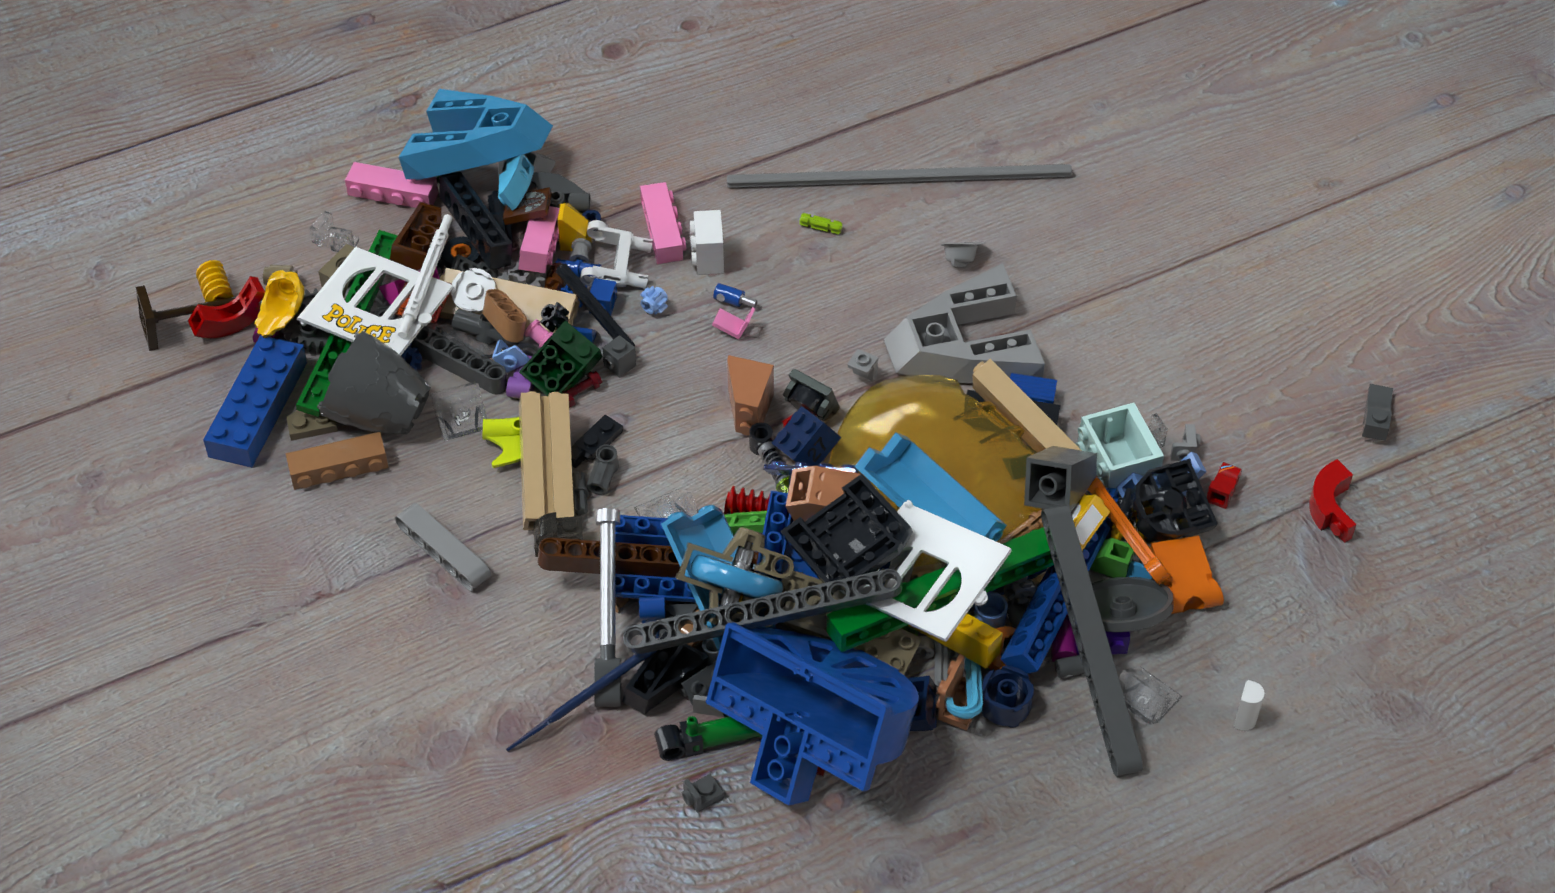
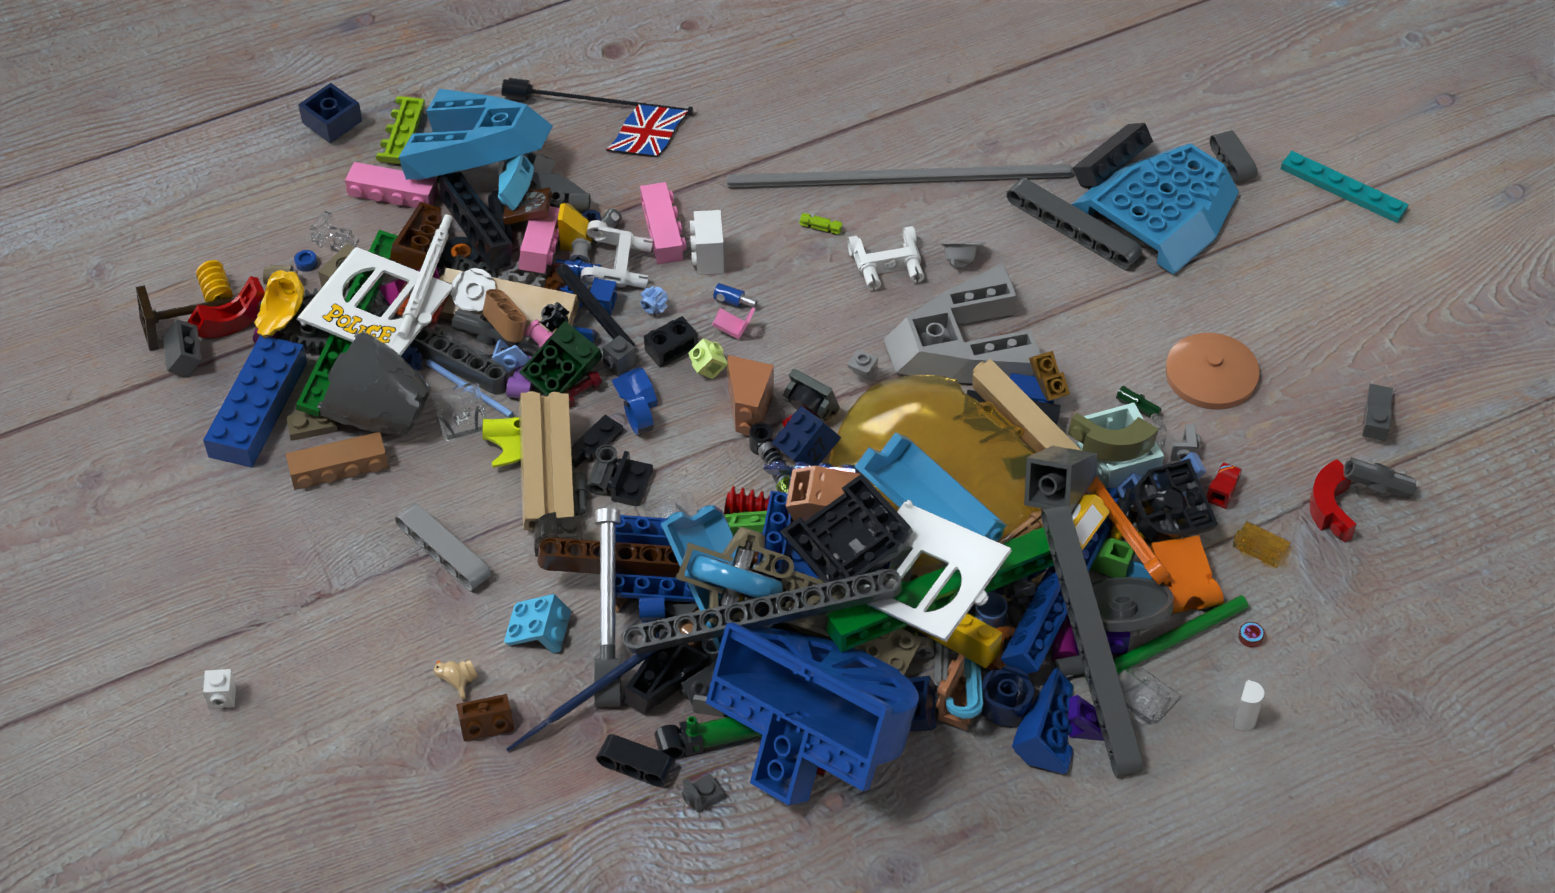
(182, 348): none -> dark grey brick
(219, 689): none -> white brick
(305, 260): none -> blue tile
(330, 112): none -> dark blue brick
(405, 125): none -> lime hinge
(456, 674): none -> tan animal
(458, 381): none -> light blue axle
(485, 717): none -> reddish brown bracket
(540, 620): none -> medium azure bracket
(611, 218): none -> dark grey piece
(629, 480): none -> black bracket
(635, 383): none -> blue slope
(635, 760): none -> black beam
(638, 414): none -> blue piece
(643, 132): none -> flag
(670, 341): none -> black brick
(708, 358): none -> yellowish green brick
(872, 264): none -> white connector
(1045, 728): none -> blue wedge
(1048, 376): none -> pearl gold slope
(1074, 223): none -> dark grey beam
(1083, 719): none -> dark purple slope
(1112, 154): none -> black brick
(1114, 444): none -> olive arch
(1143, 405): none -> dark green axle
(1175, 221): none -> dark azure wedge
(1180, 633): none -> green piece
(1212, 371): none -> nougat dish
(1234, 155): none -> dark grey beam
(1251, 634): none -> clear red tile
(1261, 544): none -> clear yellow bracket
(1344, 186): none -> teal plate
(1379, 478): none -> dark grey piece

